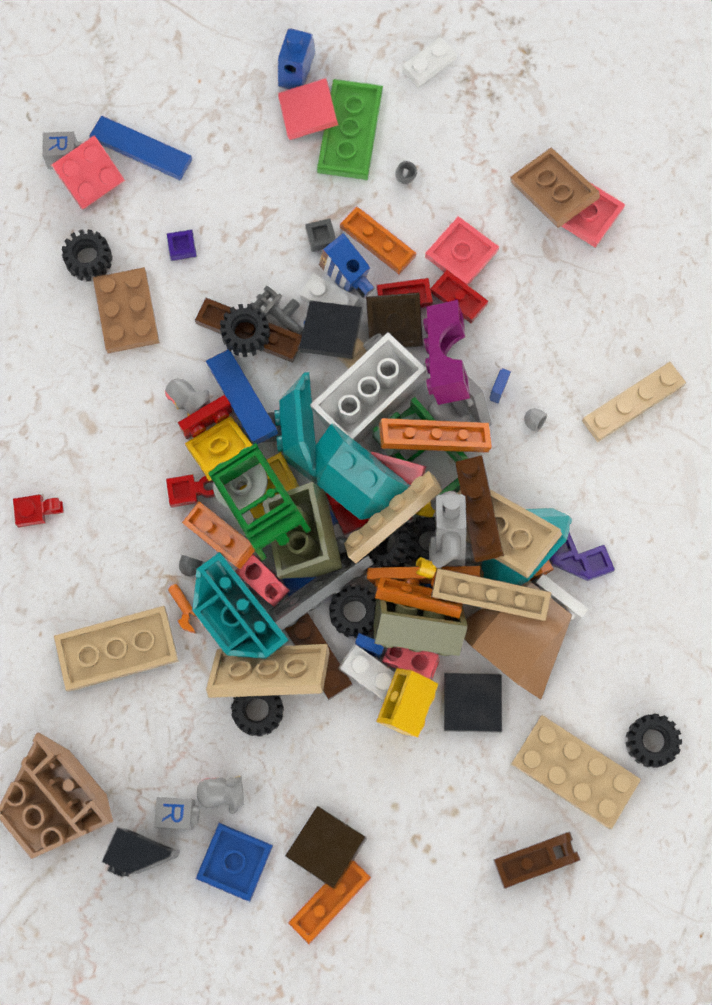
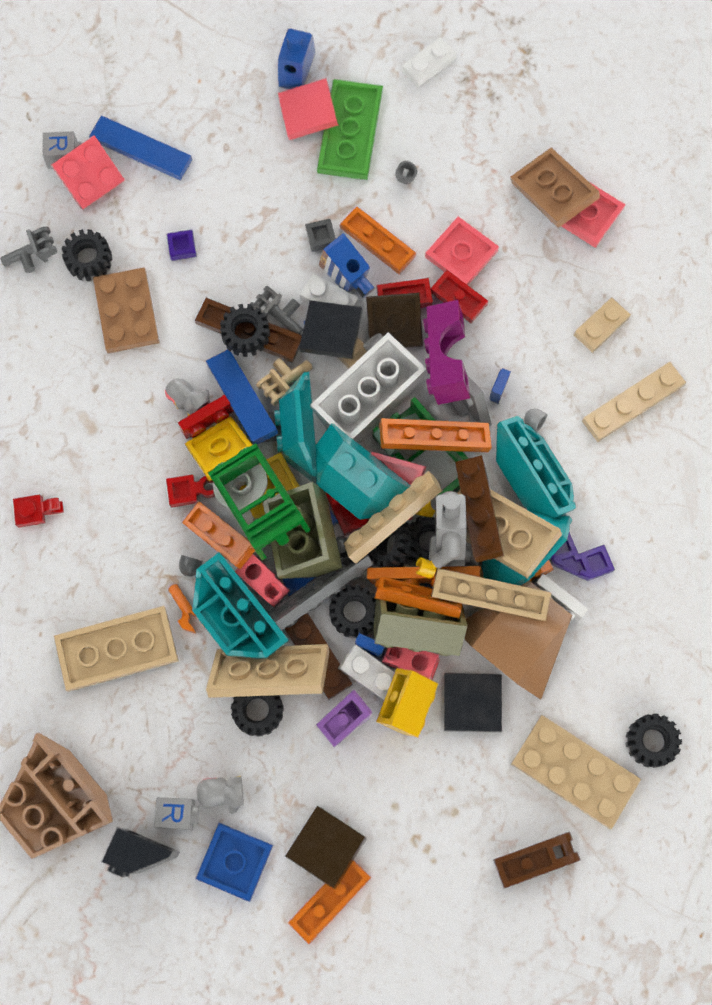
(39, 245): none -> dark grey arm
(277, 386): none -> tan arm
(344, 718): none -> medium lavender slope
(533, 469): none -> teal wedge
(602, 325): none -> tan plate

